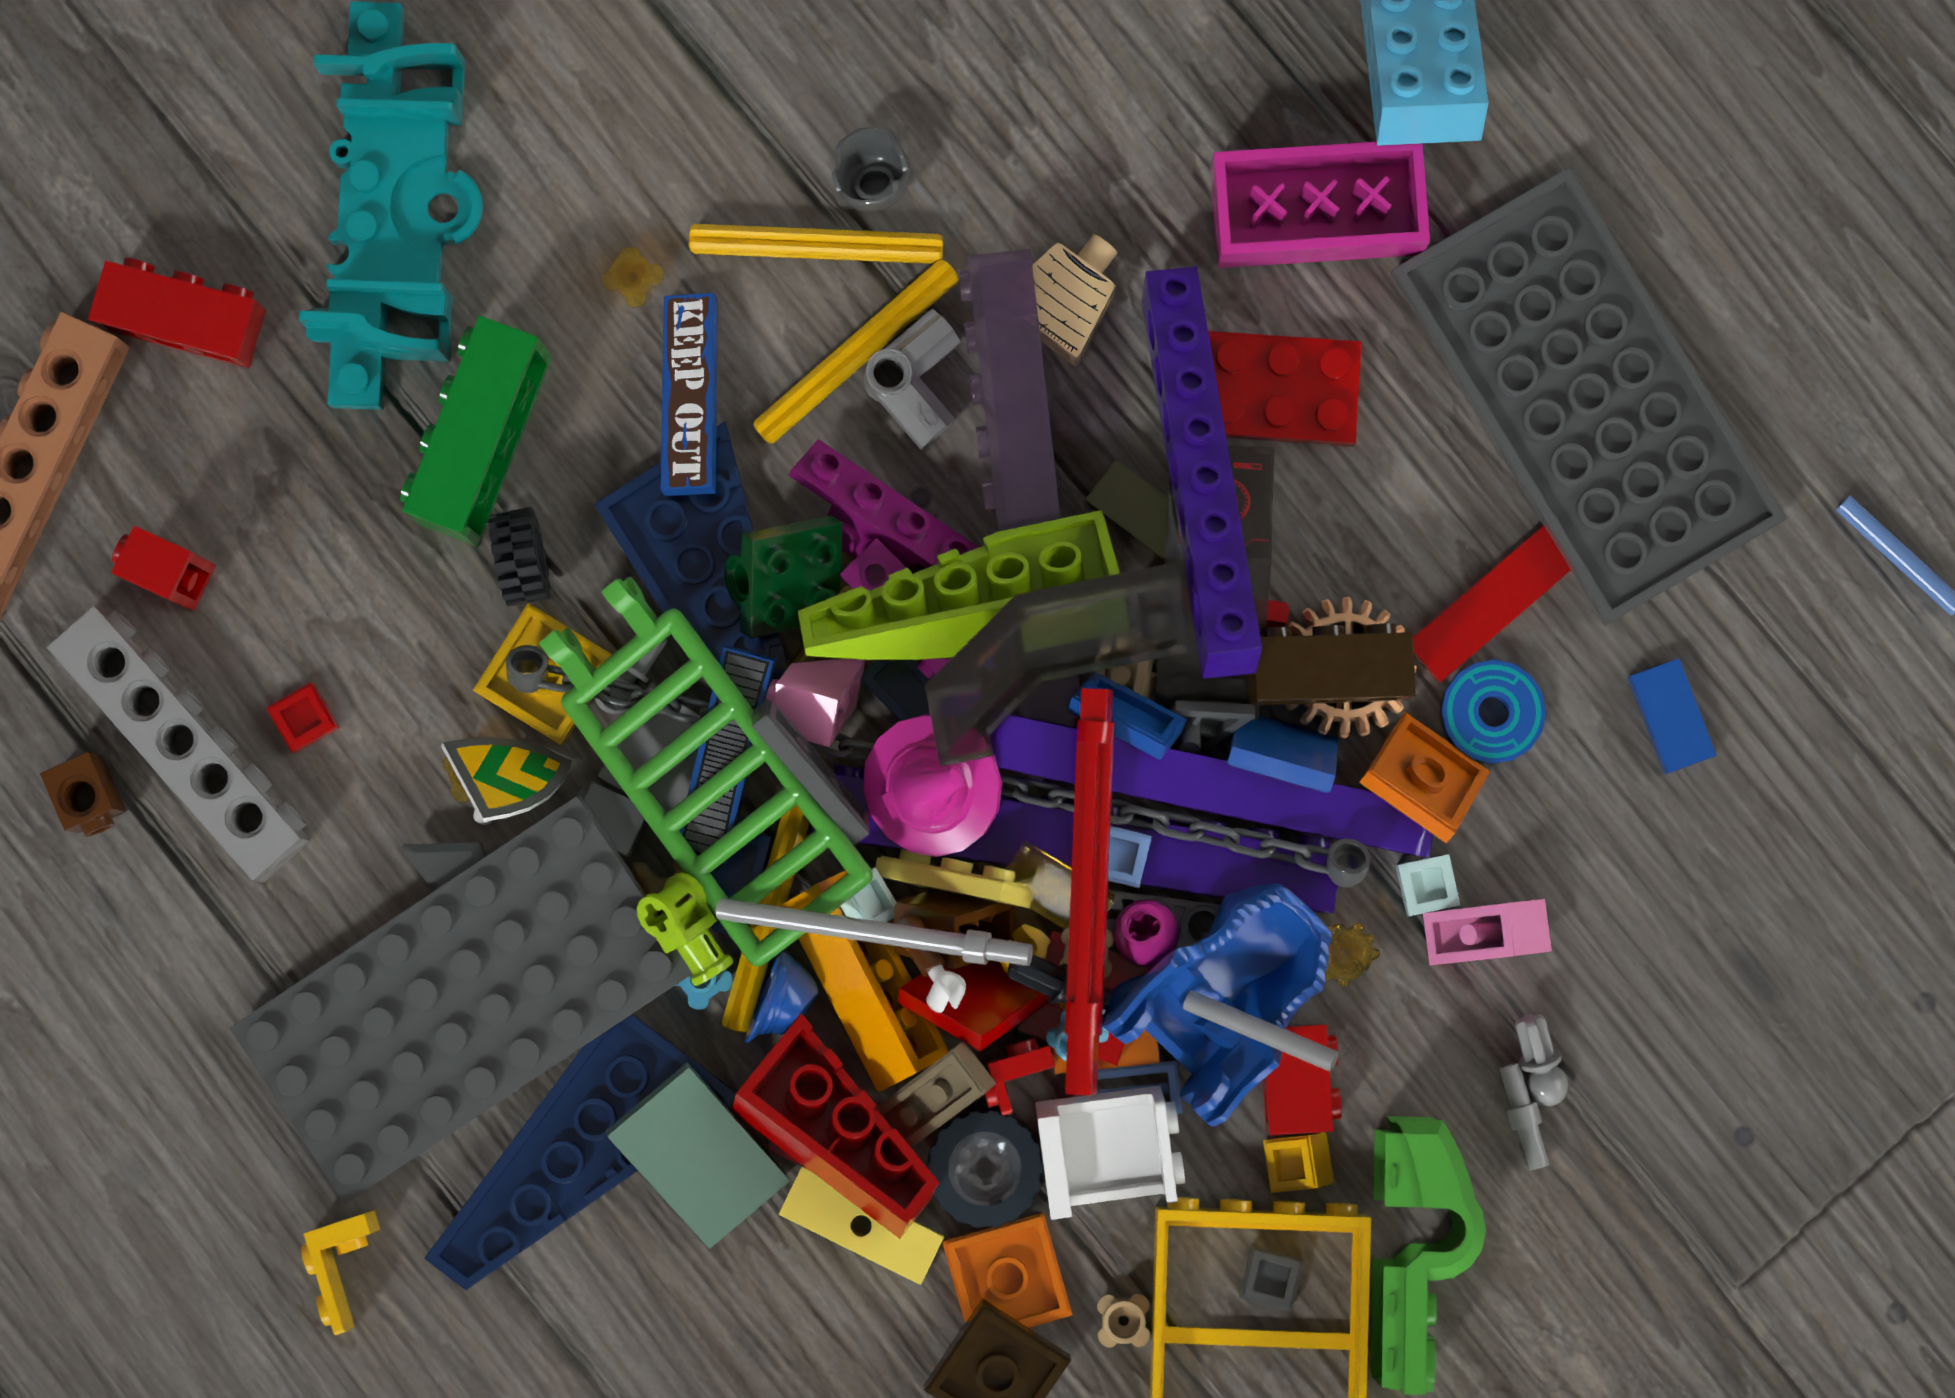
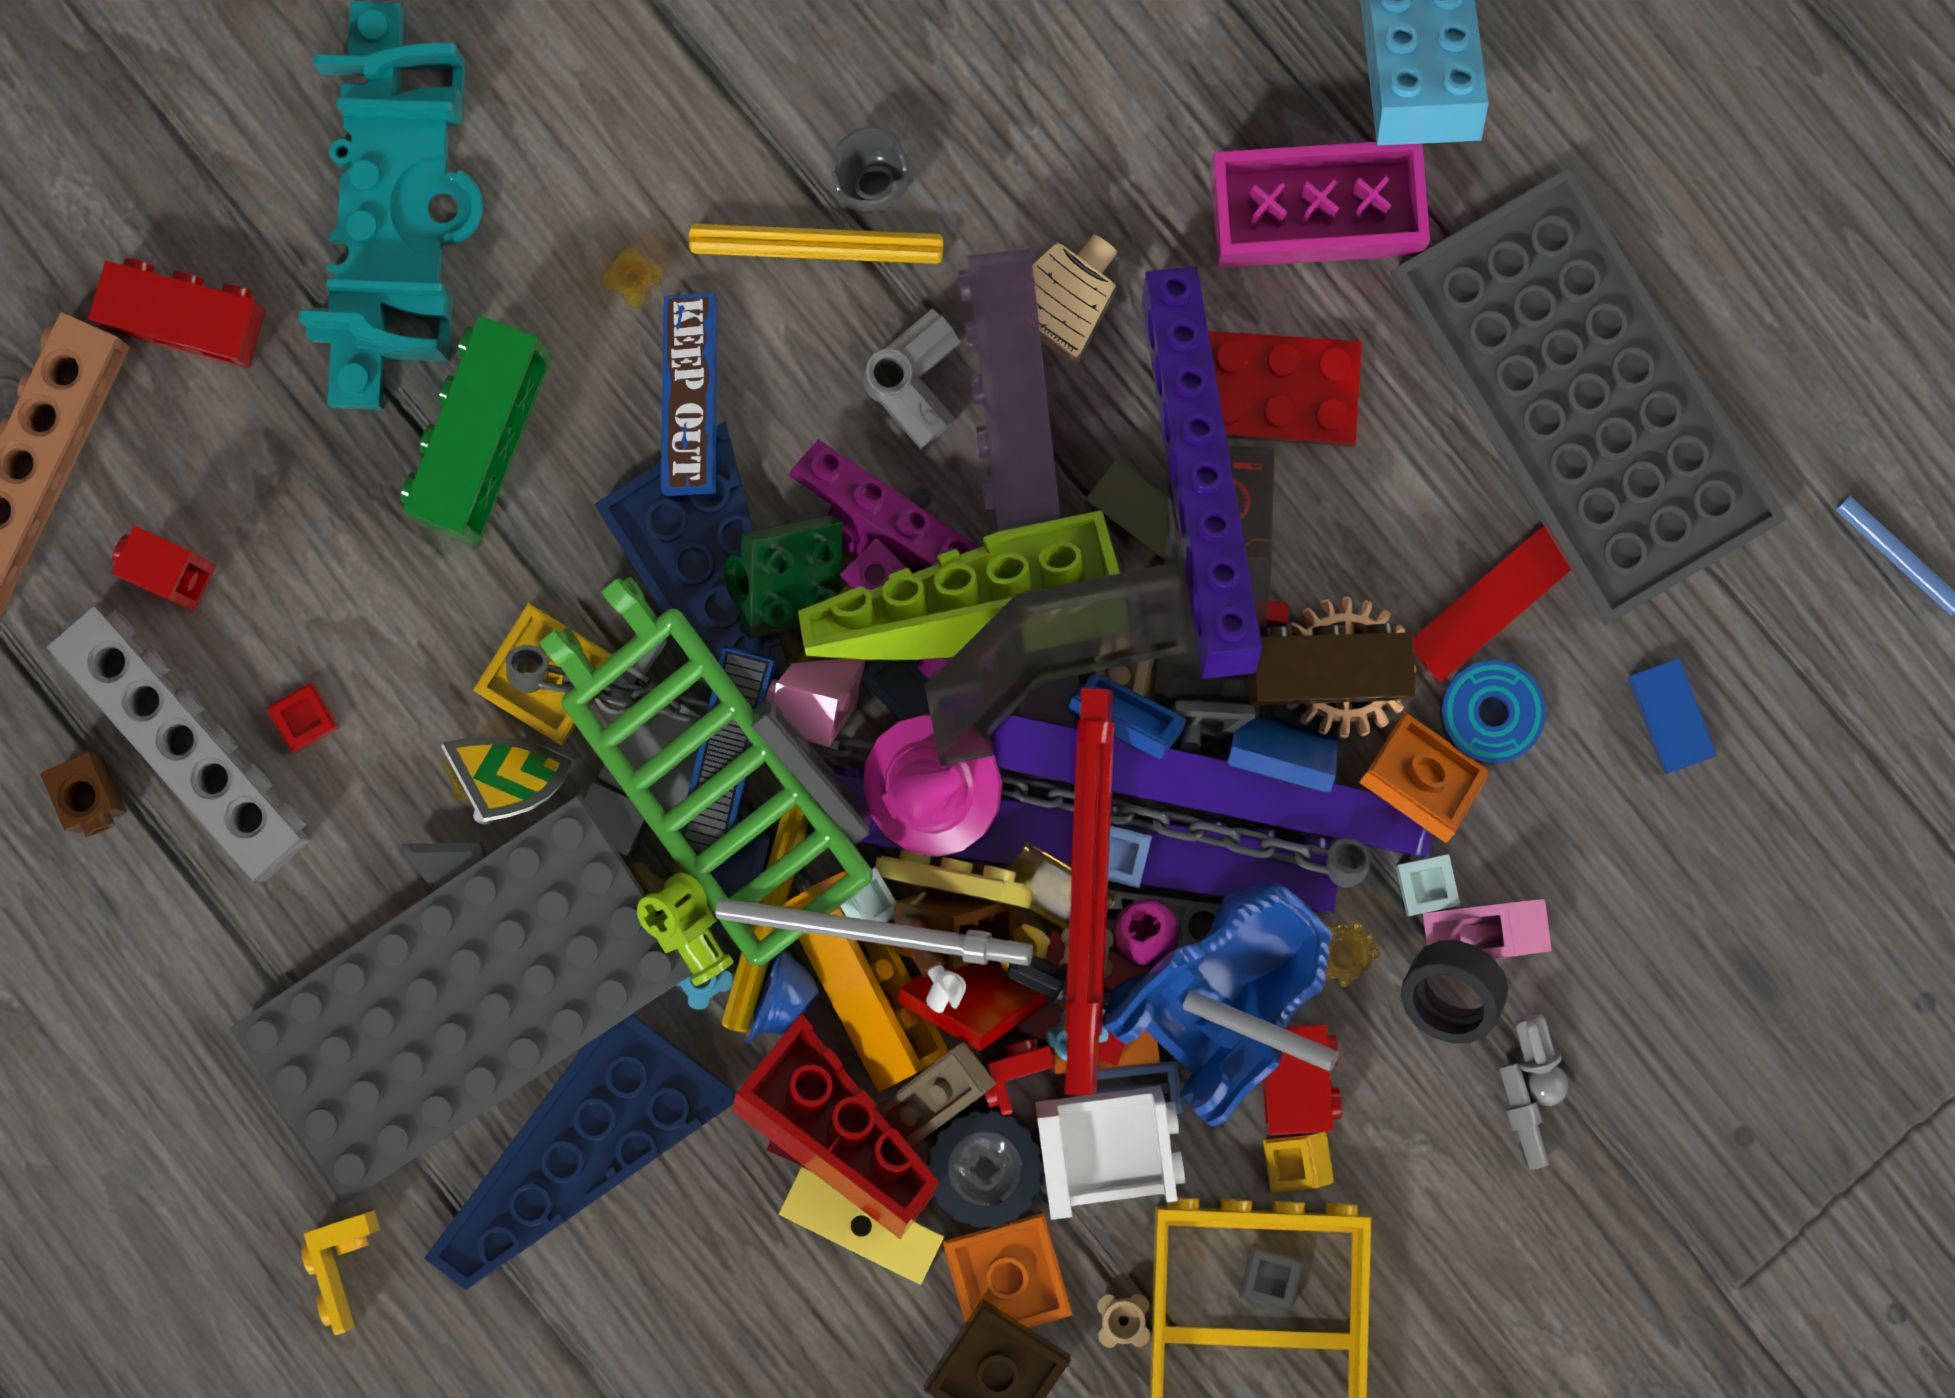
(519, 556): black tyre -> none
(697, 1155): sand green tile -> none
(856, 351): yellow axle -> none
(1418, 1168): bright green piece -> none
(1437, 1016): none -> black tyre

